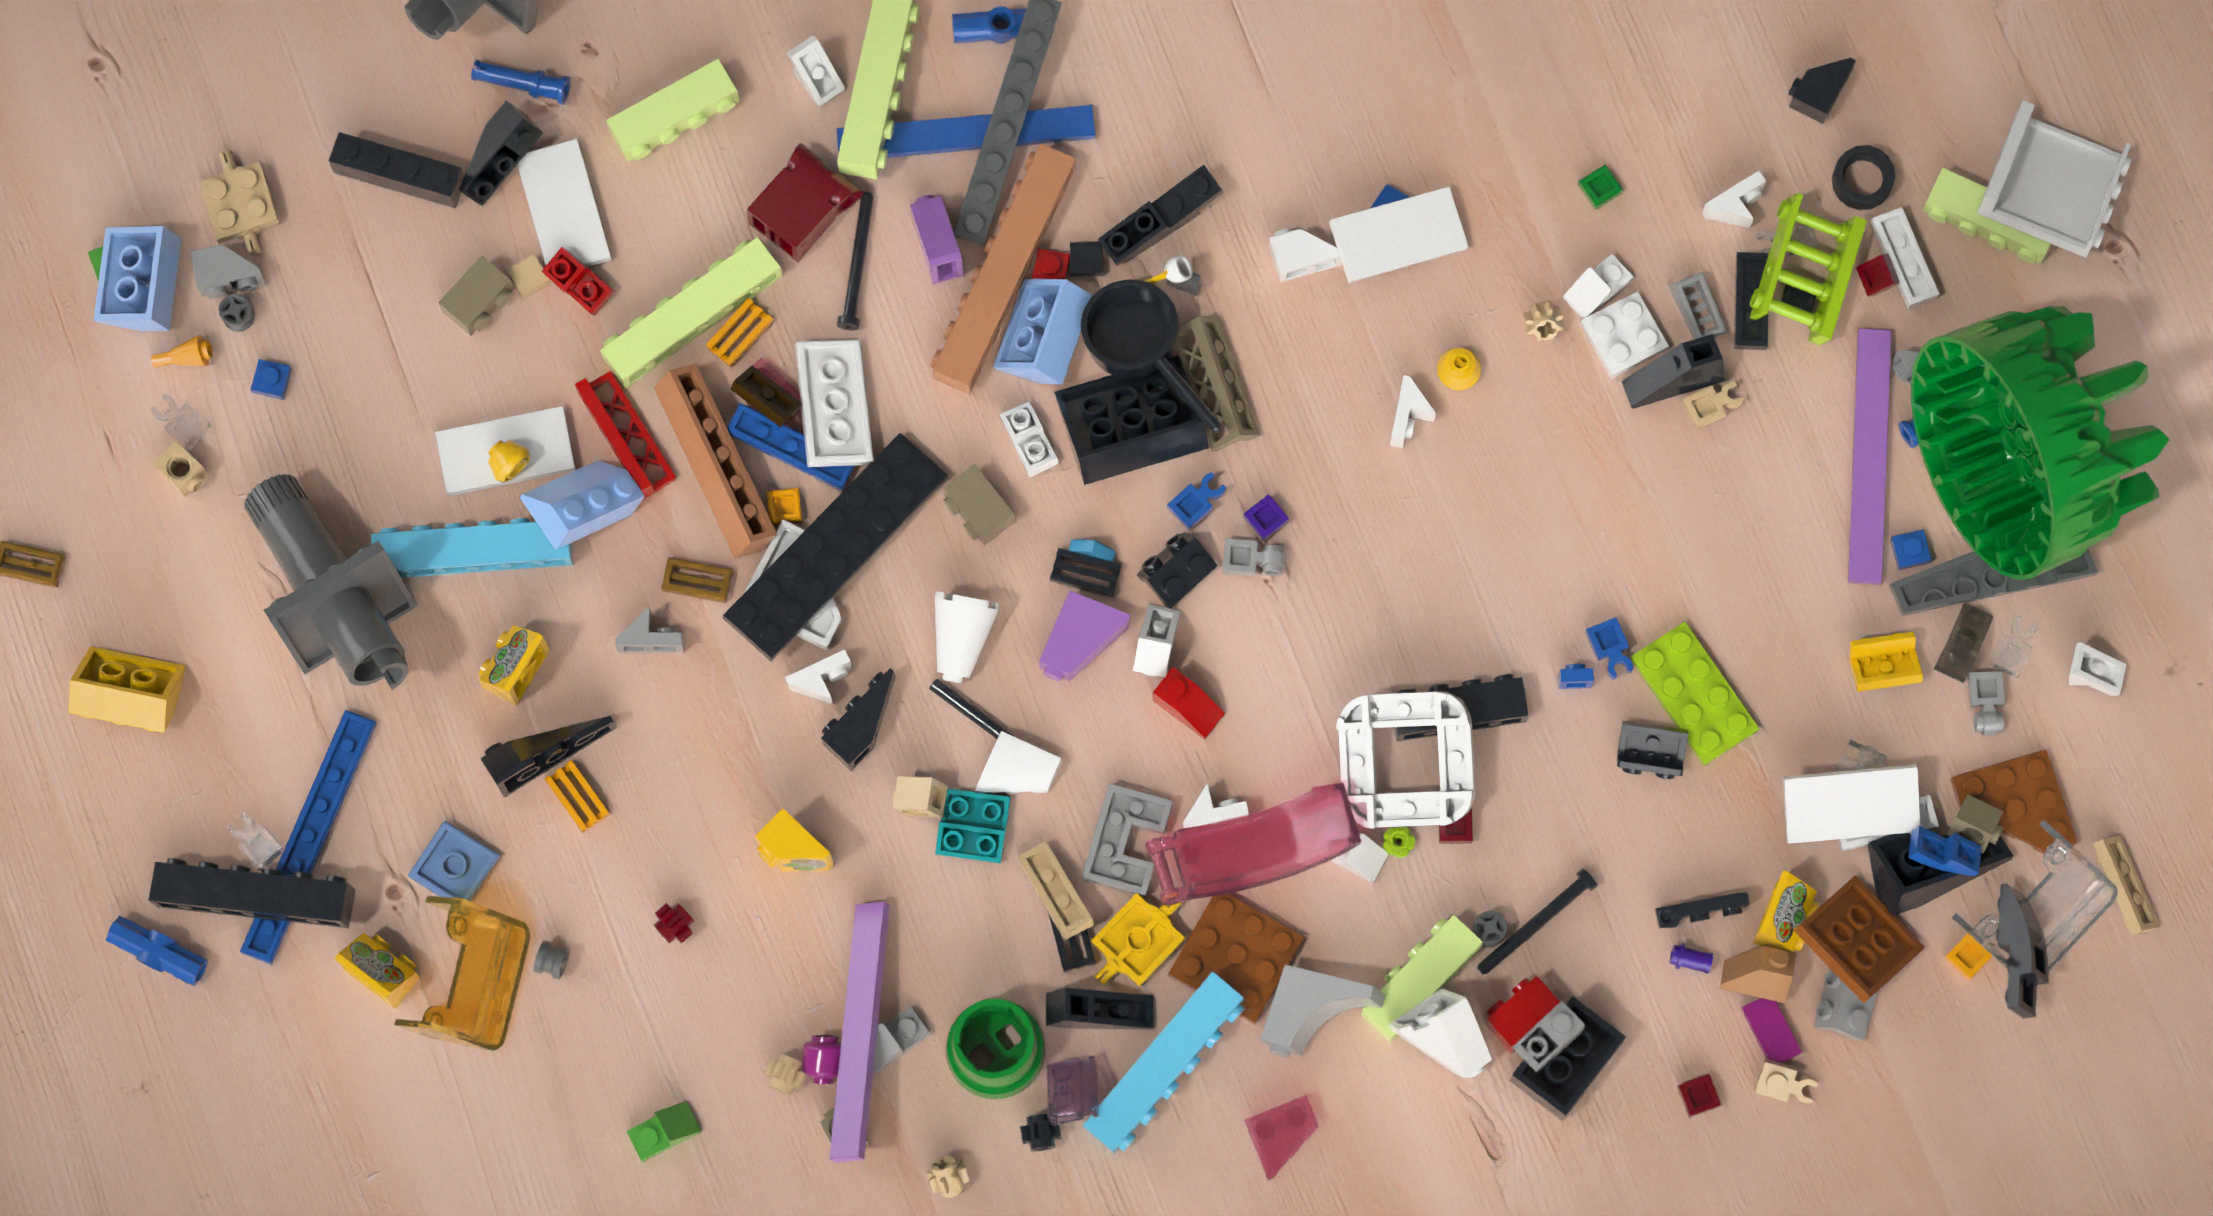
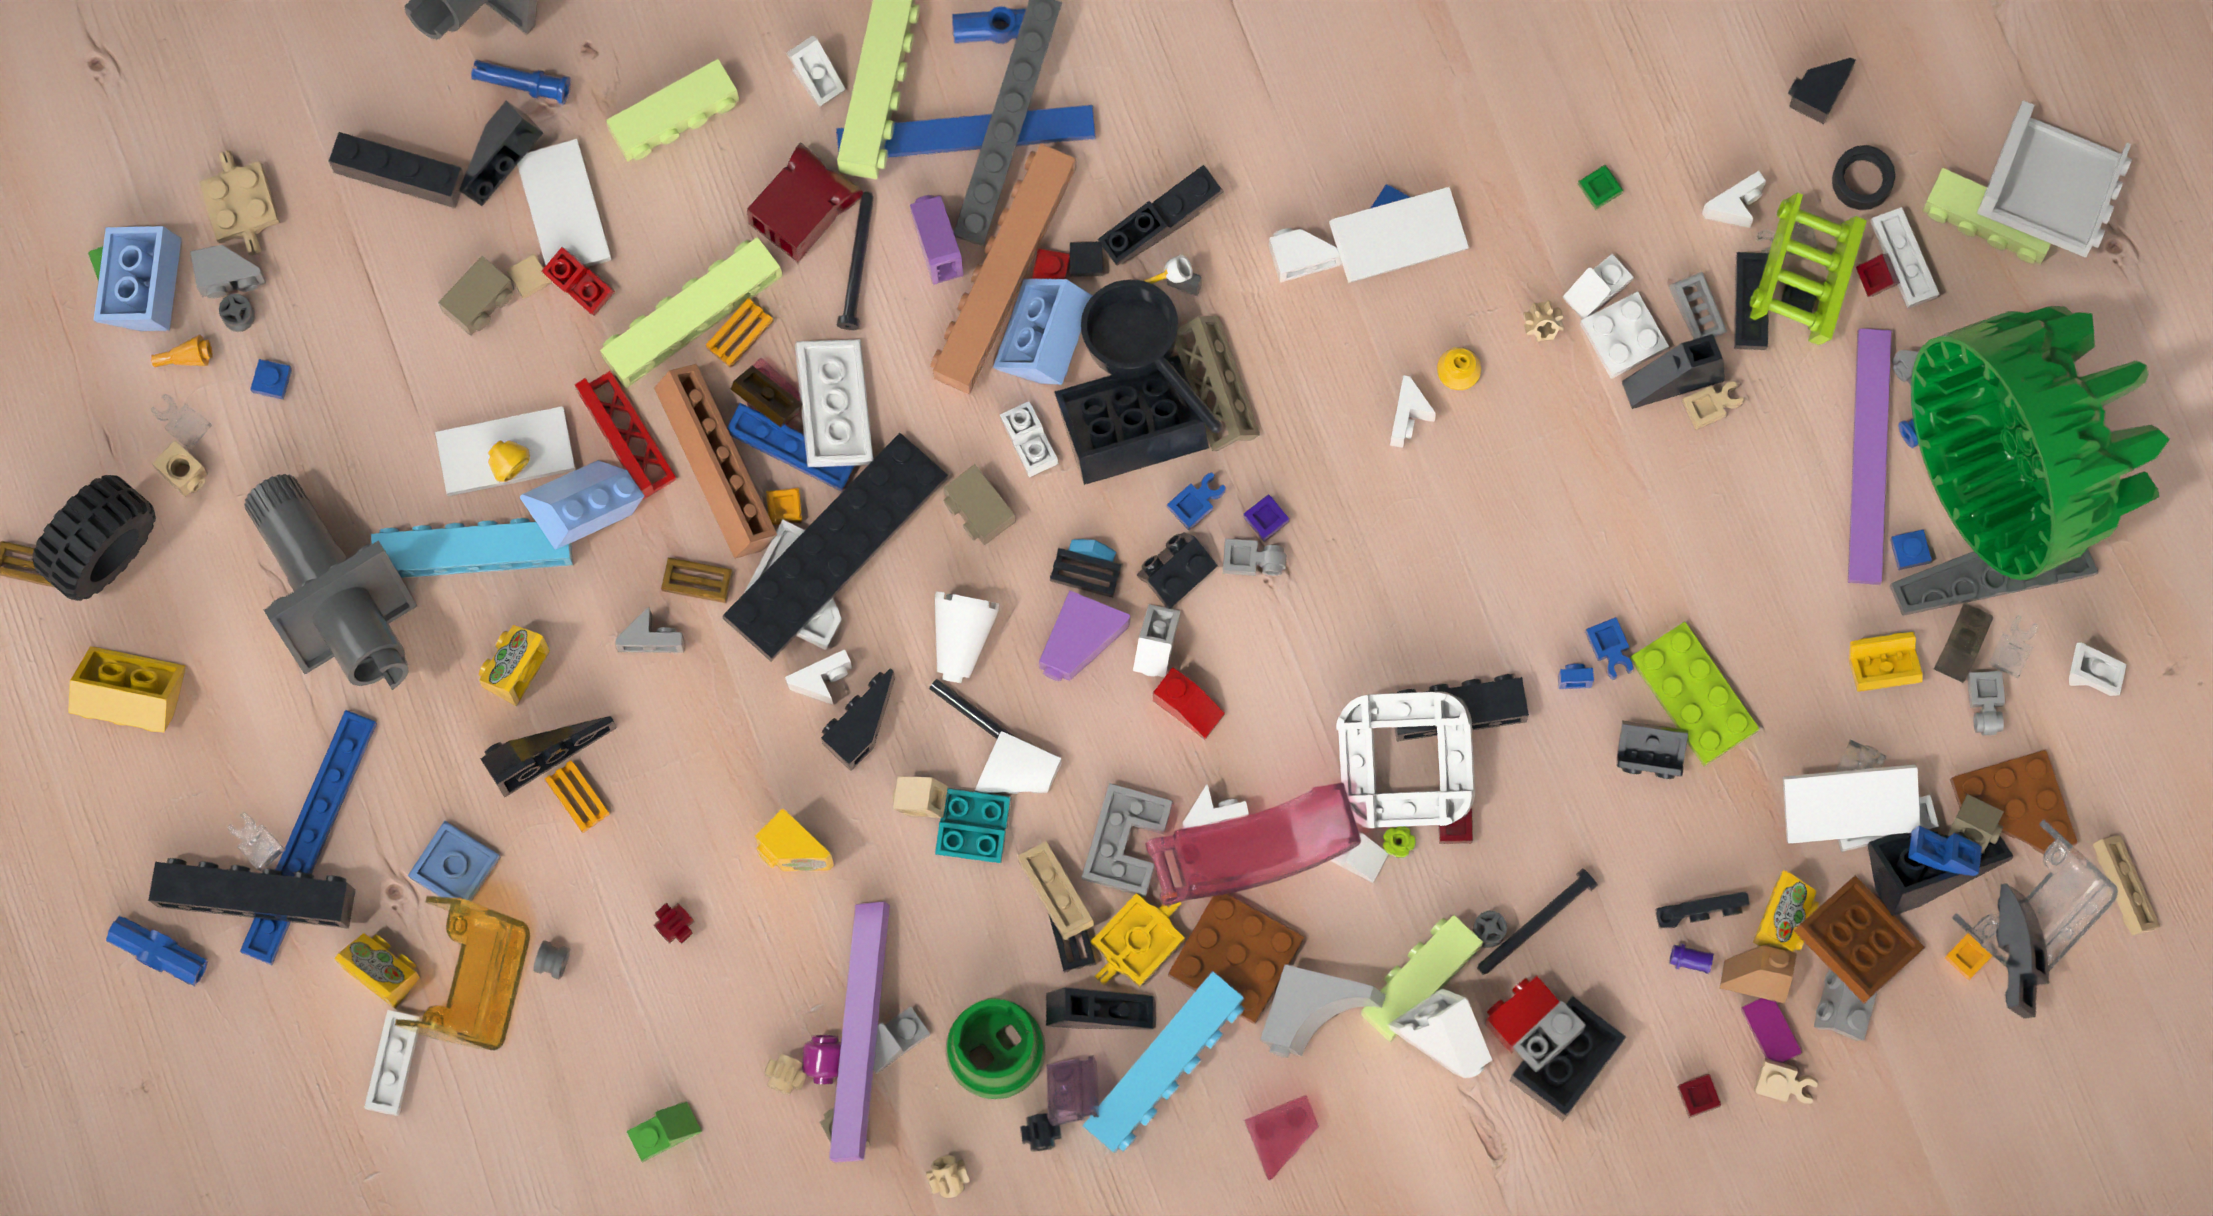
(93, 537): none -> black tyre
(391, 1065): none -> white plate

